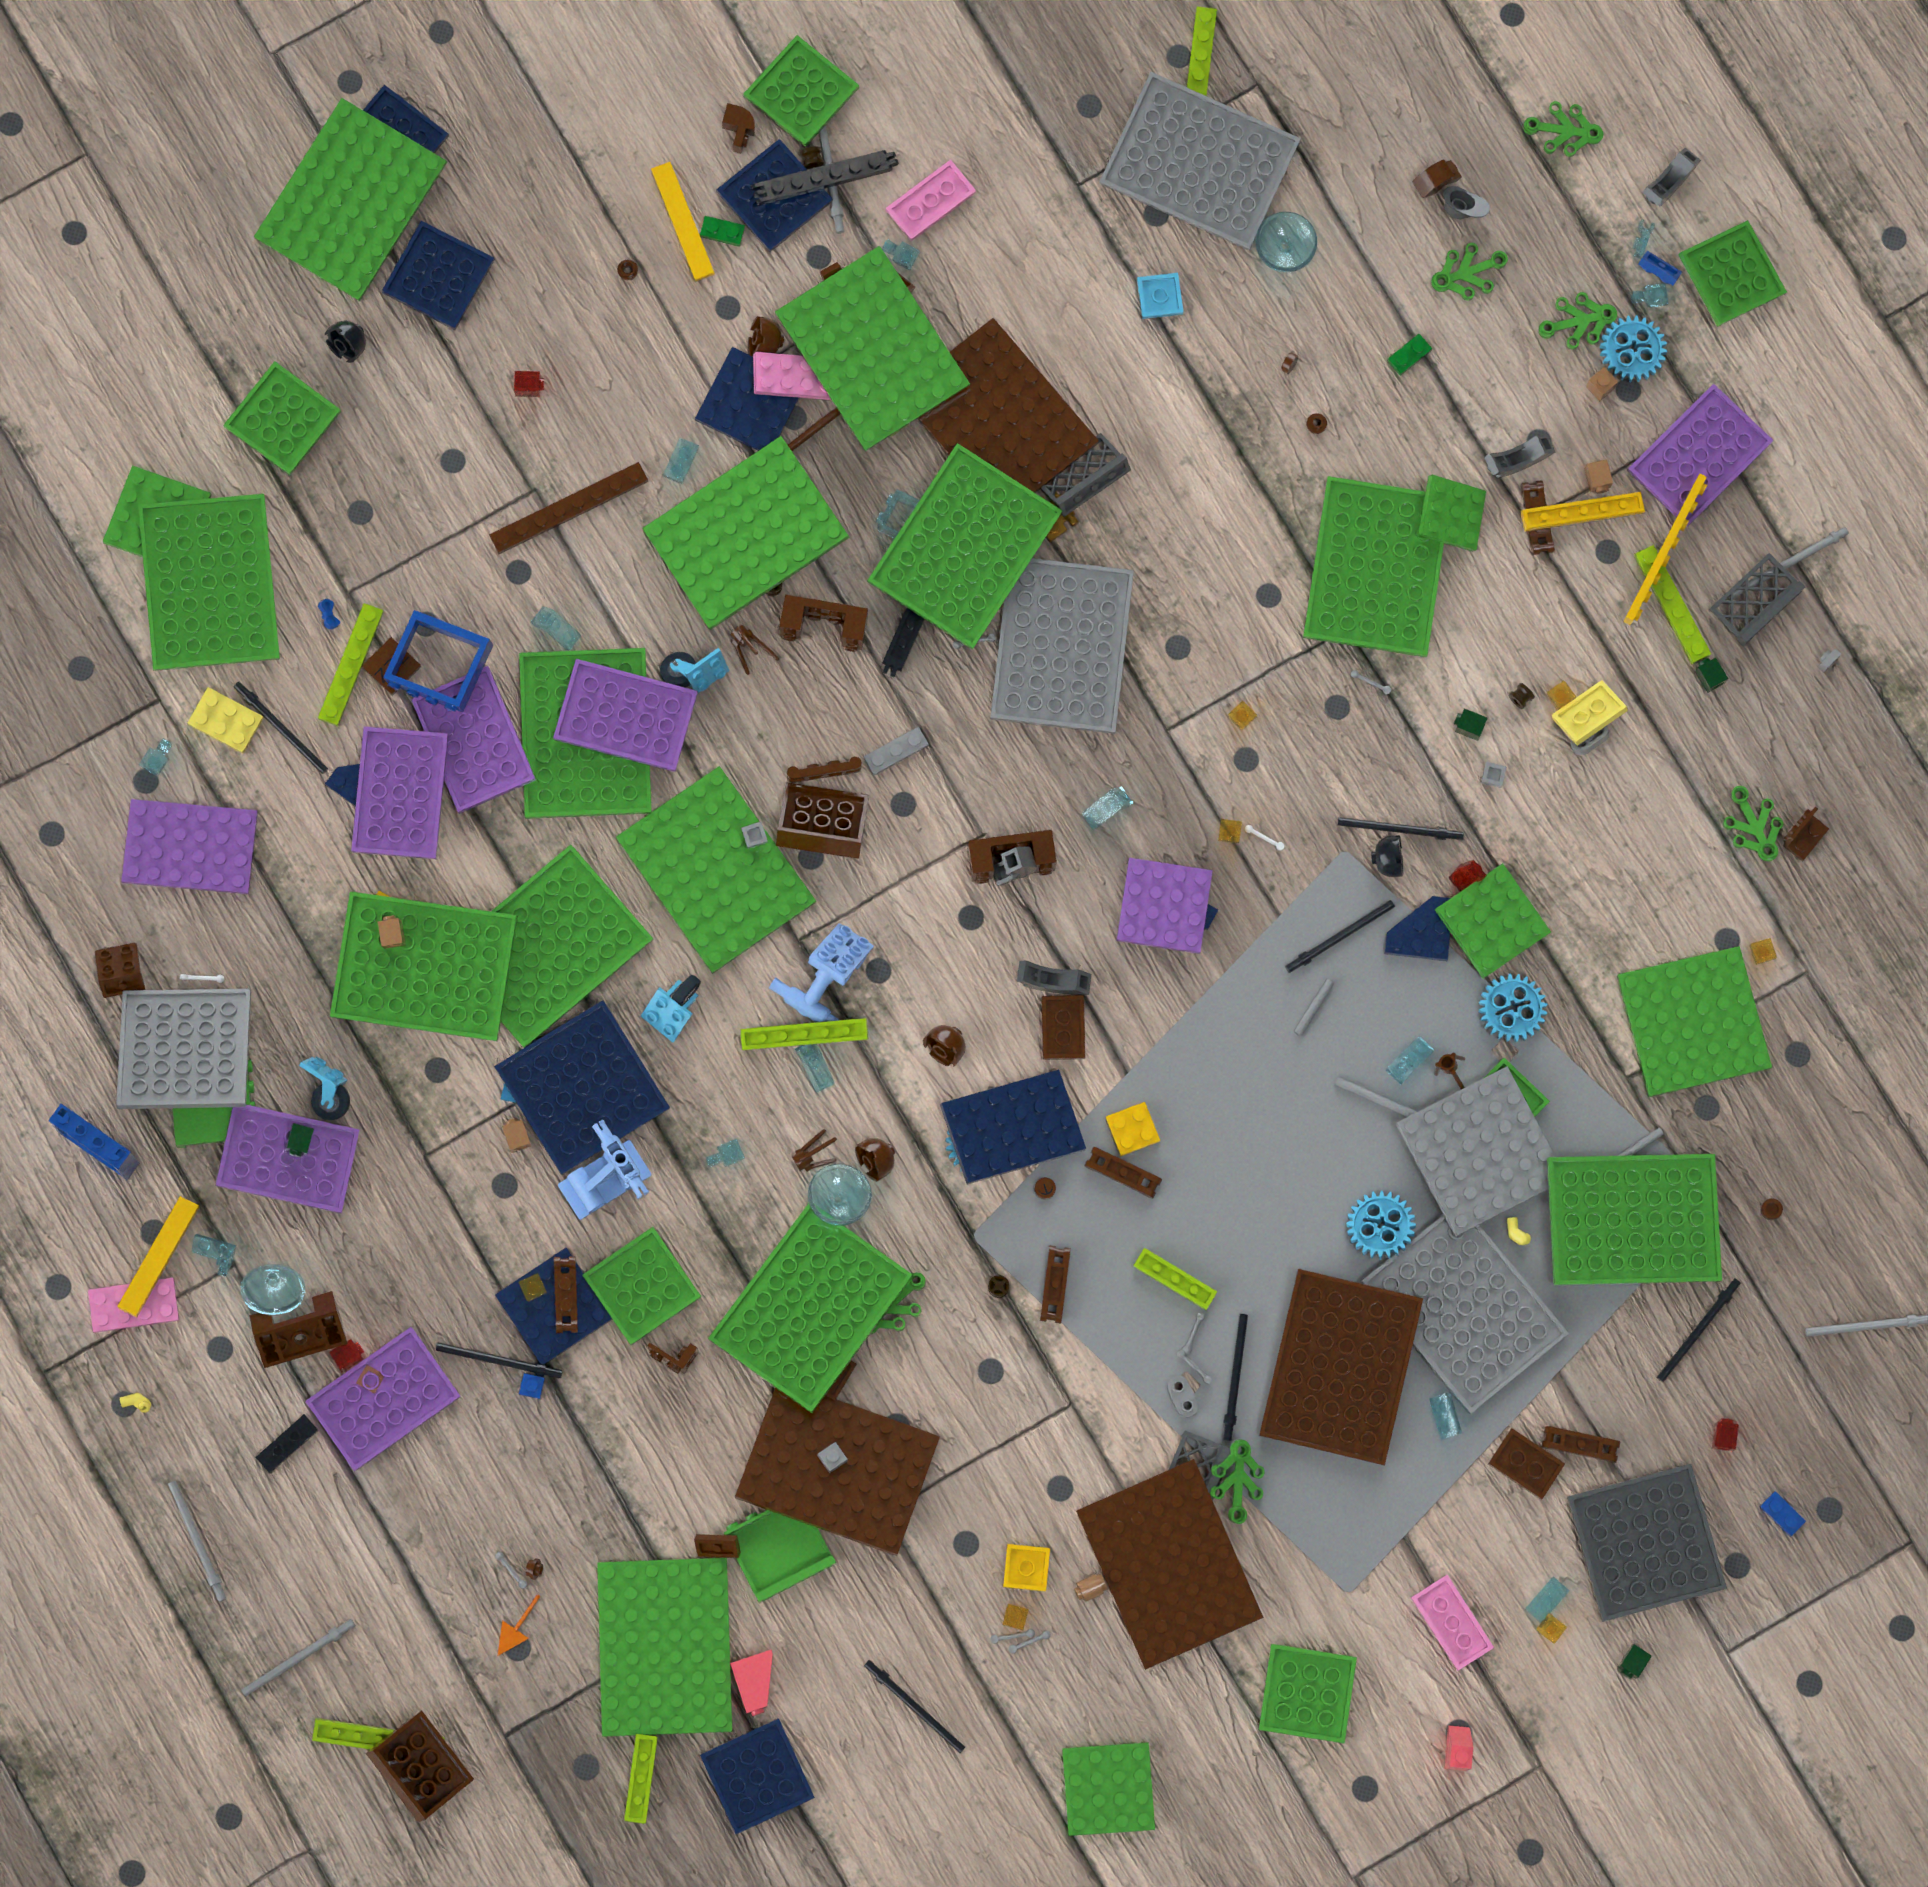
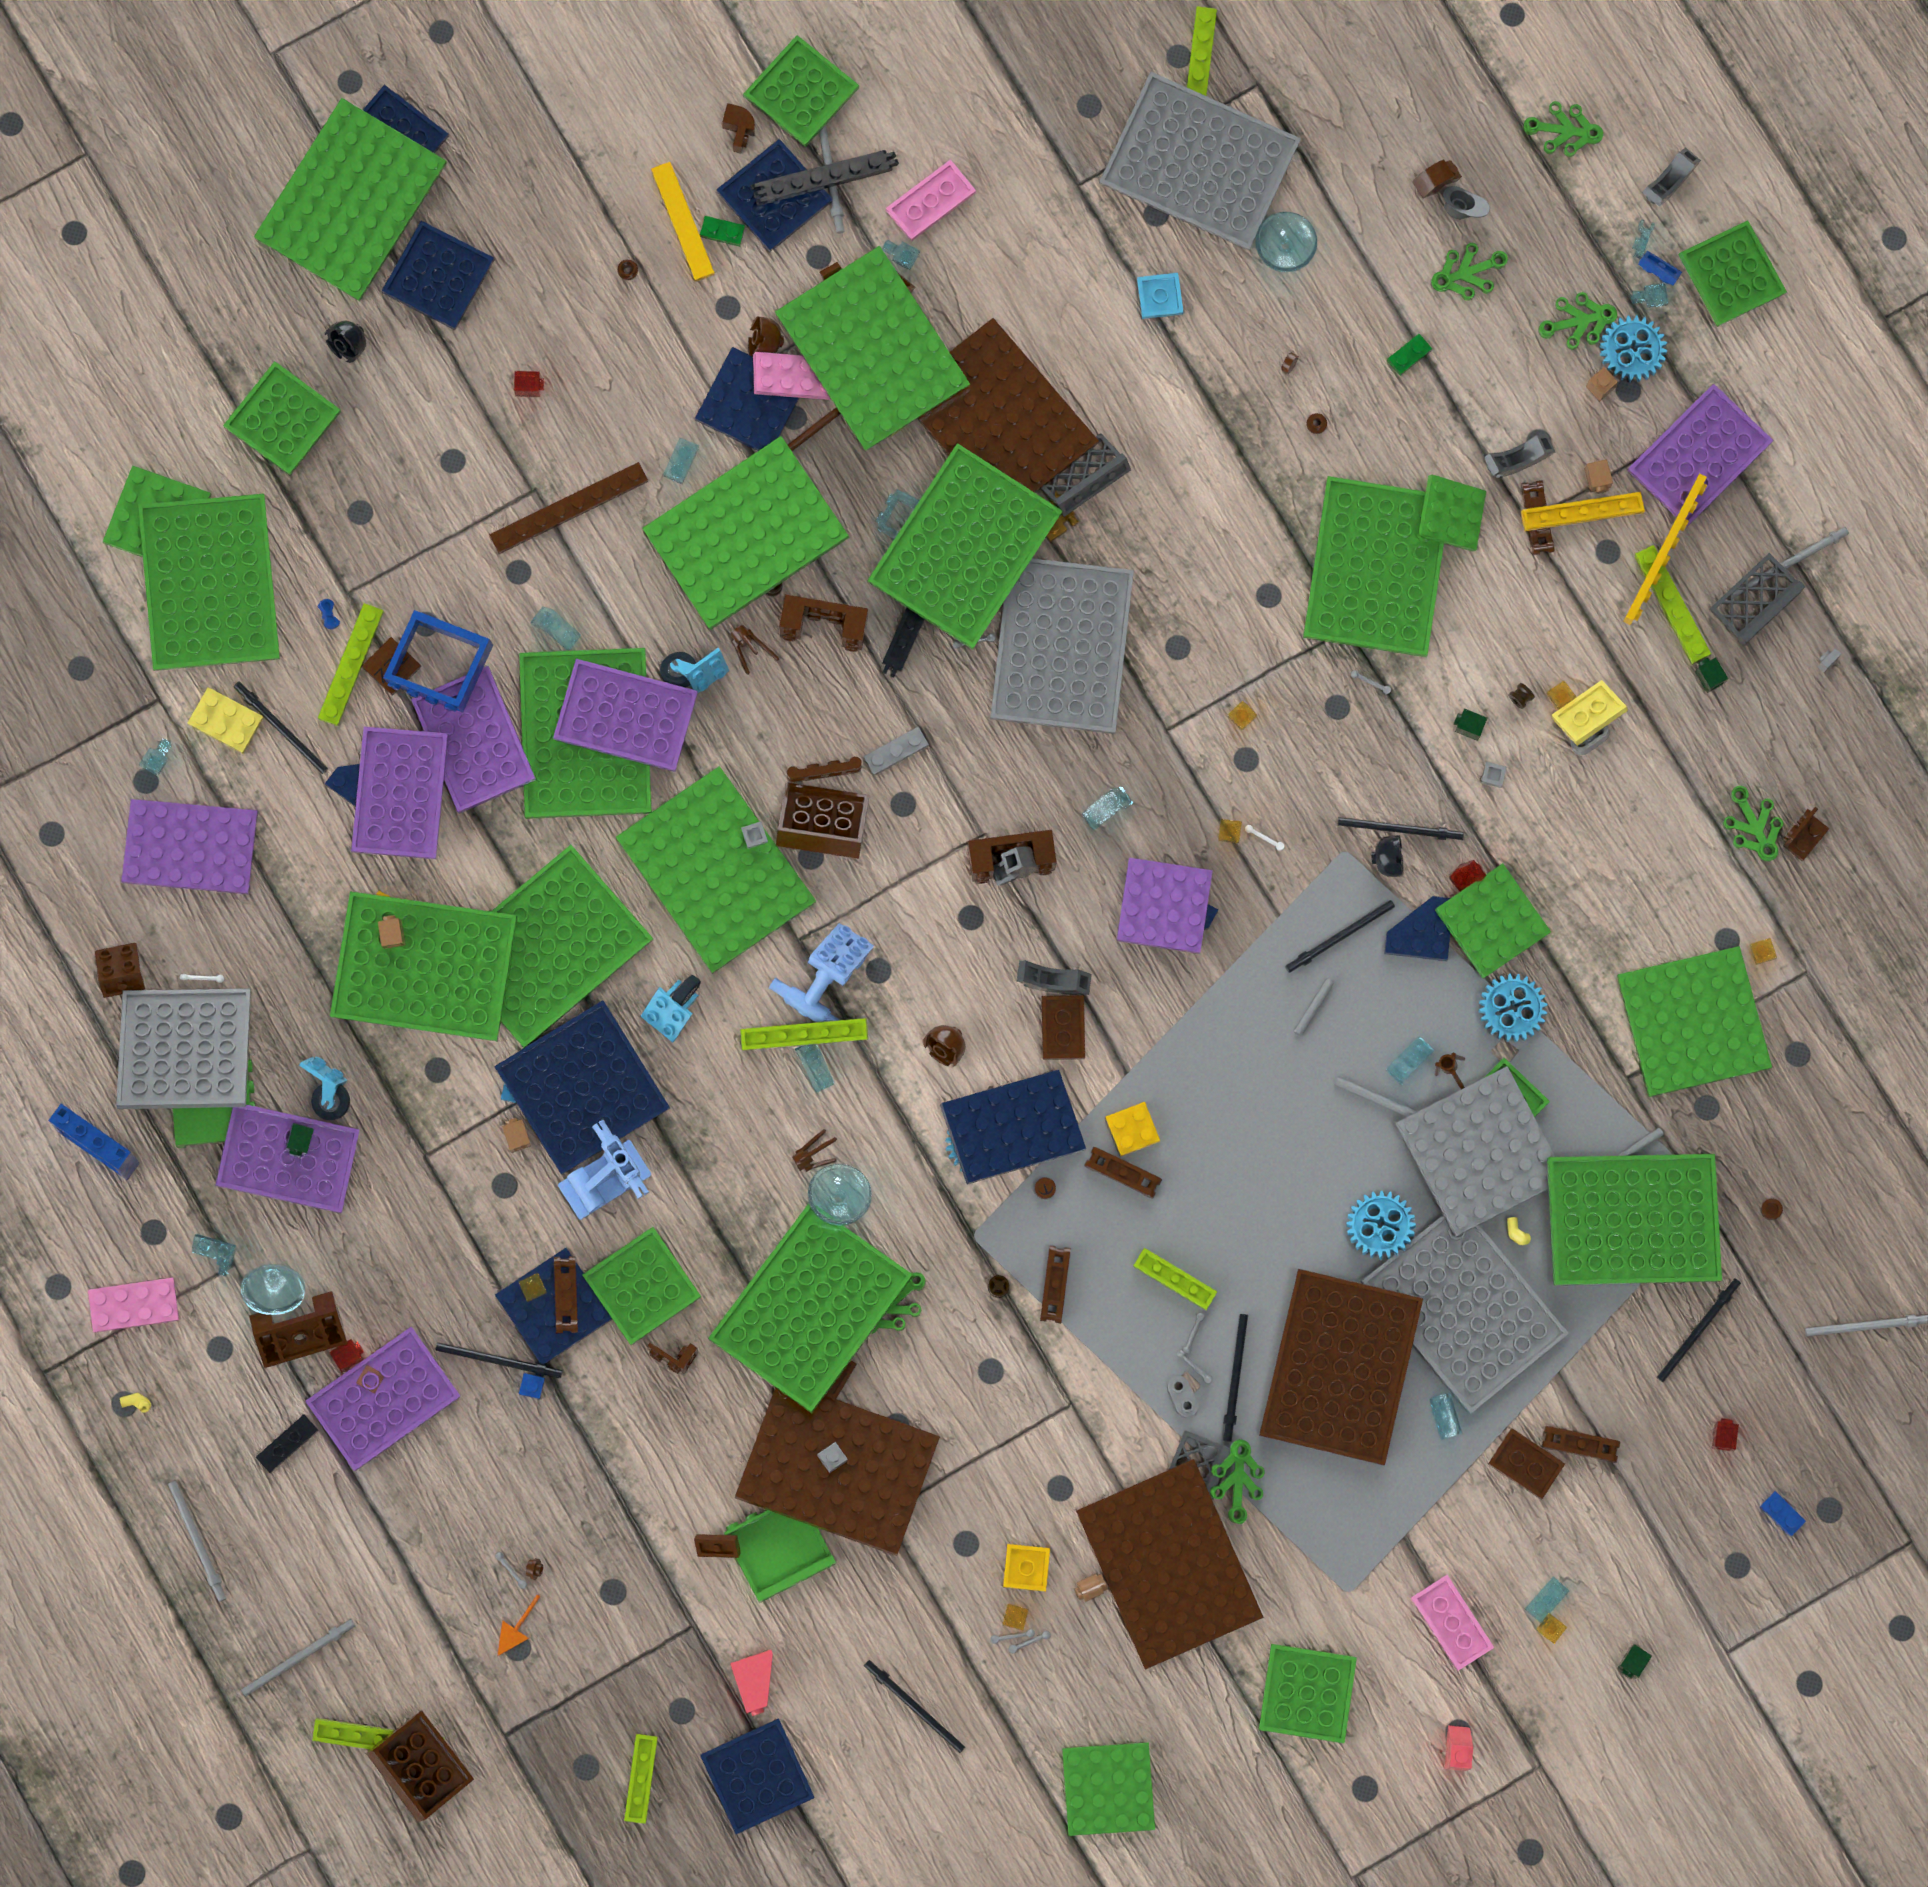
(158, 1257): yellow tile -> none
(664, 1647): bright green plate -> none
(728, 1154): clear light blue plate -> none
(812, 157): dark brown wheel -> none
(876, 1156): reddish brown cylinder -> none
(1646, 1542): dark grey plate -> none

